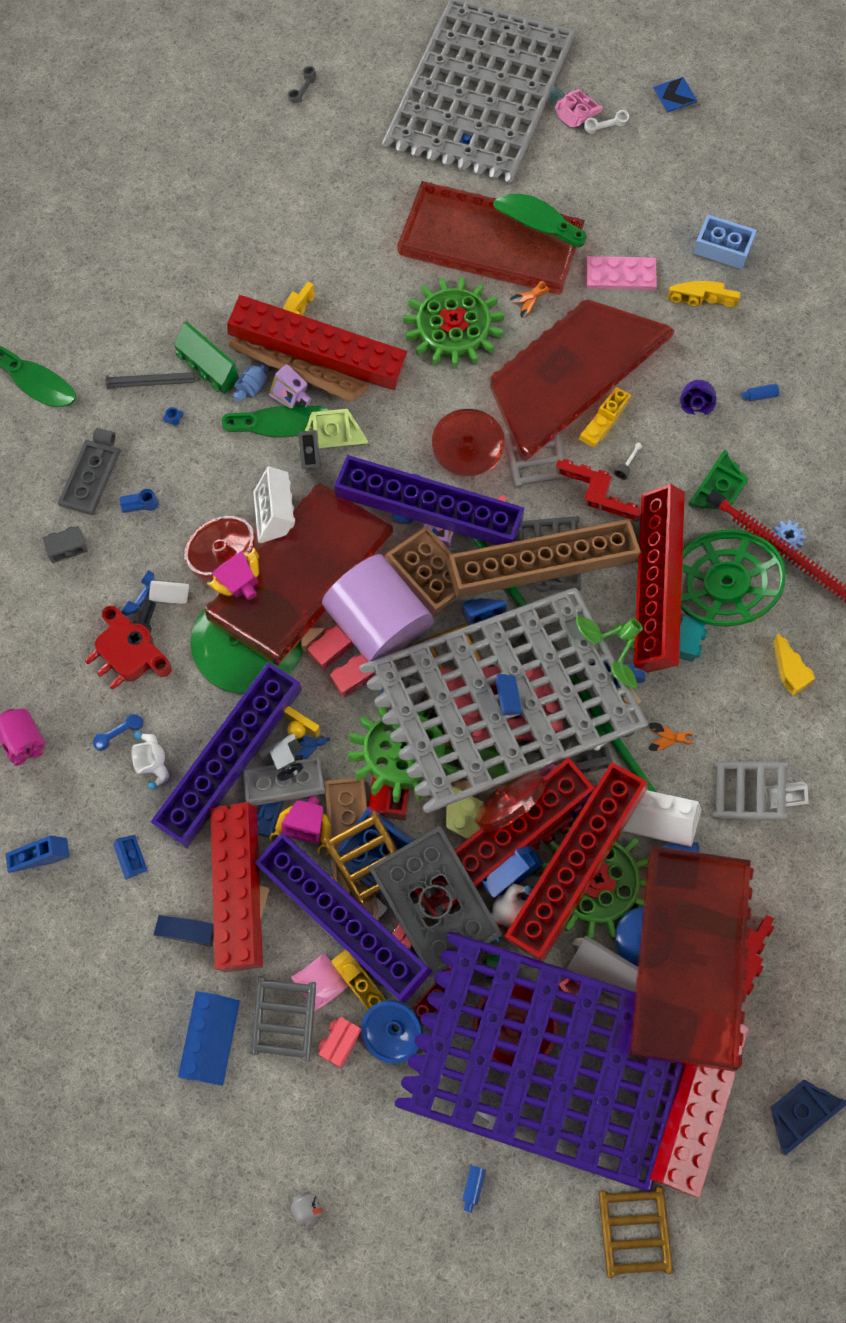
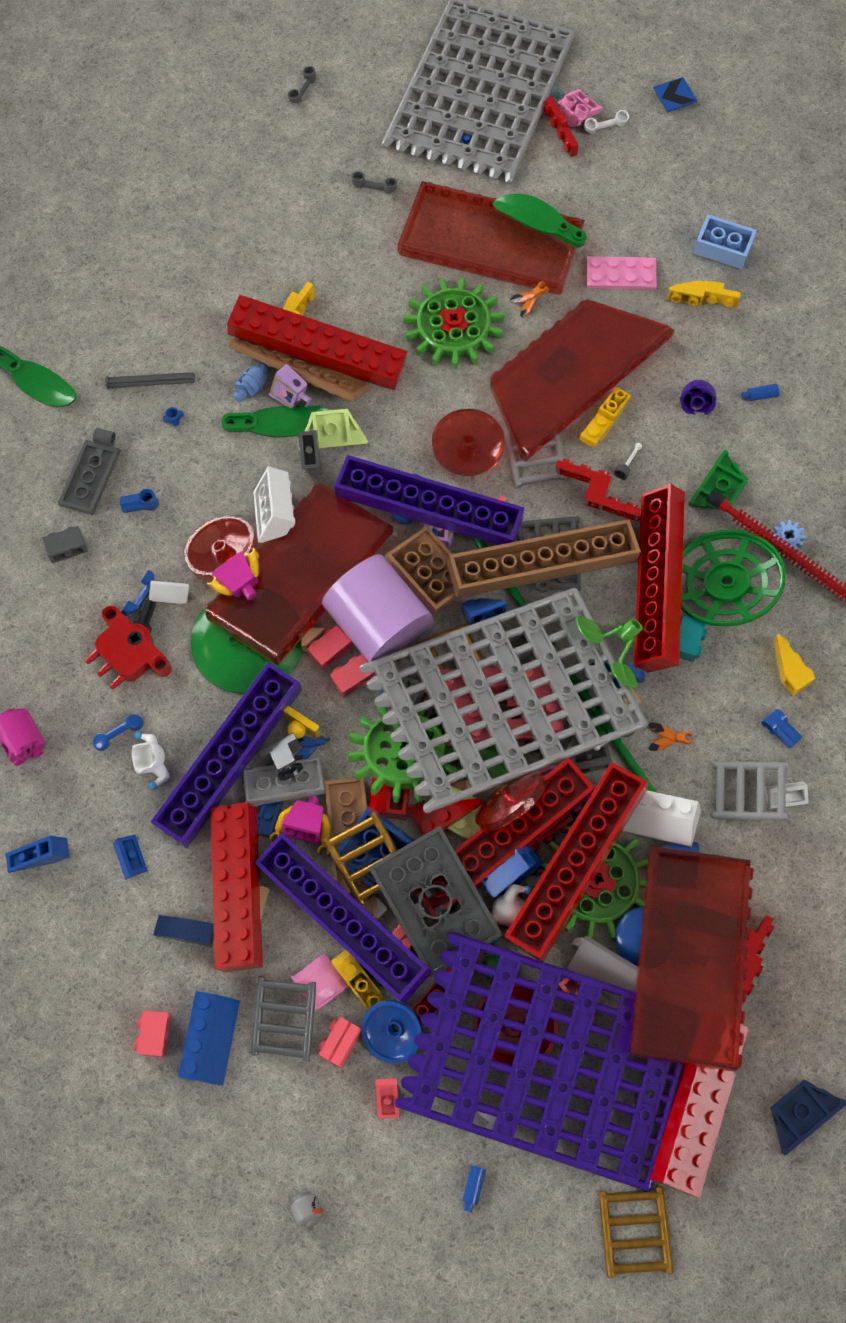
(153, 1034): none -> coral brick
(206, 359): slope -> none
(359, 181): none -> dark grey bar
(386, 1095): none -> coral slope
(444, 816): none -> red wing
(508, 694): blue slope -> none
(560, 122): none -> red hinge
(778, 724): none -> blue piece

